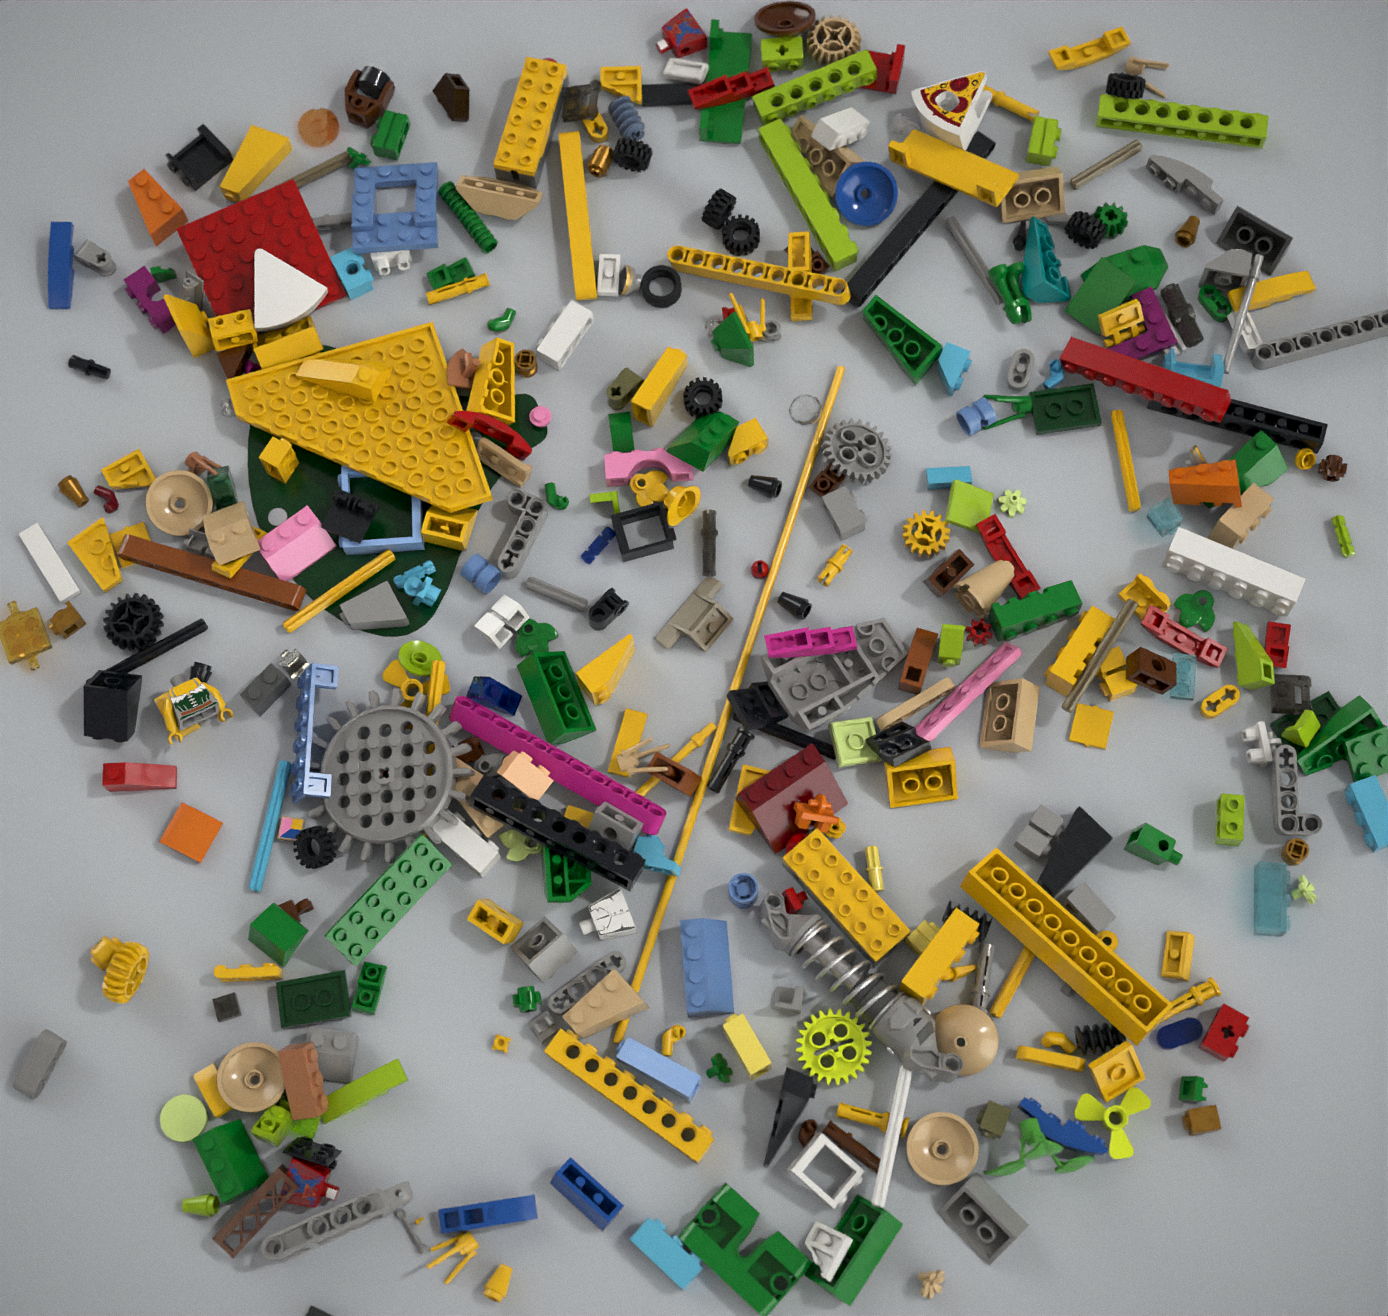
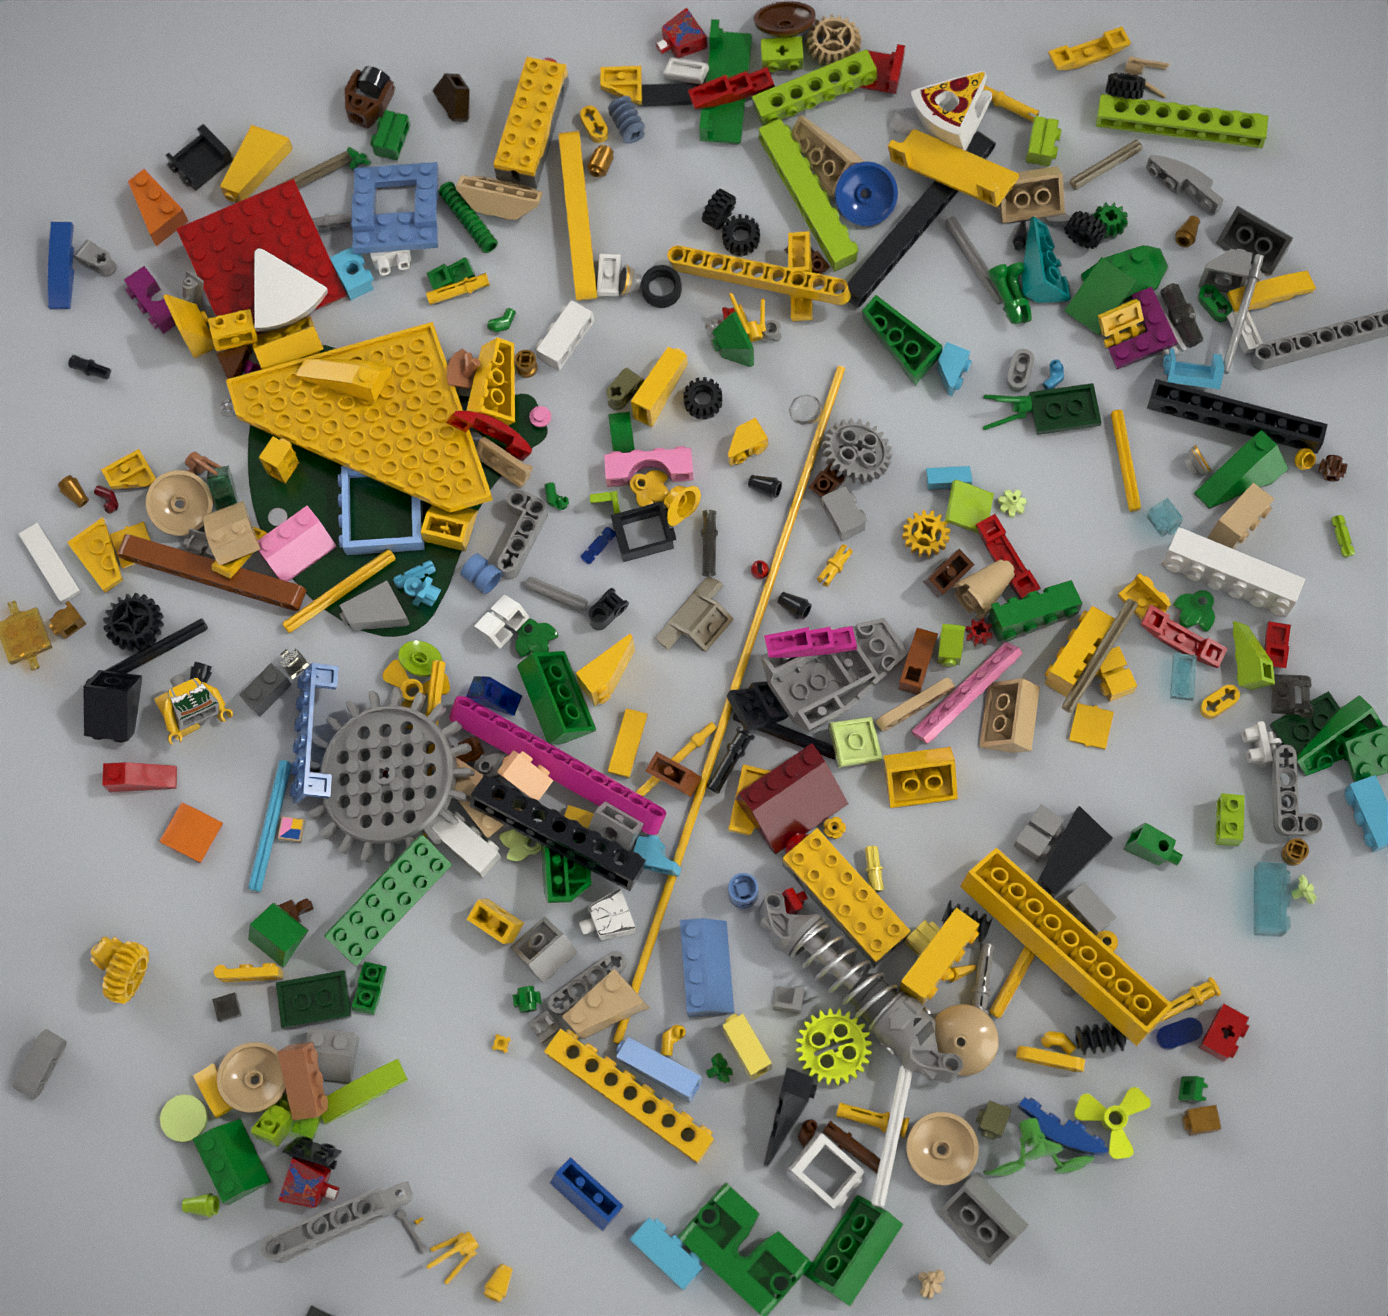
(162, 275): green tile -> none
(254, 1201): reddish brown fence -> none
(305, 850): black tyre -> none
(324, 128): clear orange tile -> none
(350, 516): black hinge -> none
(488, 1214): blue slope -> none
(575, 102): clear smoke plate -> none
(628, 760): tan plant -> none
(632, 154): black tyre -> none
(704, 440): green slope -> none
(816, 810): orange hips -> none
(827, 1248): white wing -> none
(840, 129): white brick -> none
(898, 744): black slope -> none
(974, 417): medium blue wheel -> none
(1116, 1071): yellow plate -> none
(1145, 380): red brick -> none
(1151, 670): reddish brown brick -> none
(1178, 955): yellow slope -> none
(1206, 483): orange wedge -> none
(1303, 730): lime tile -> none

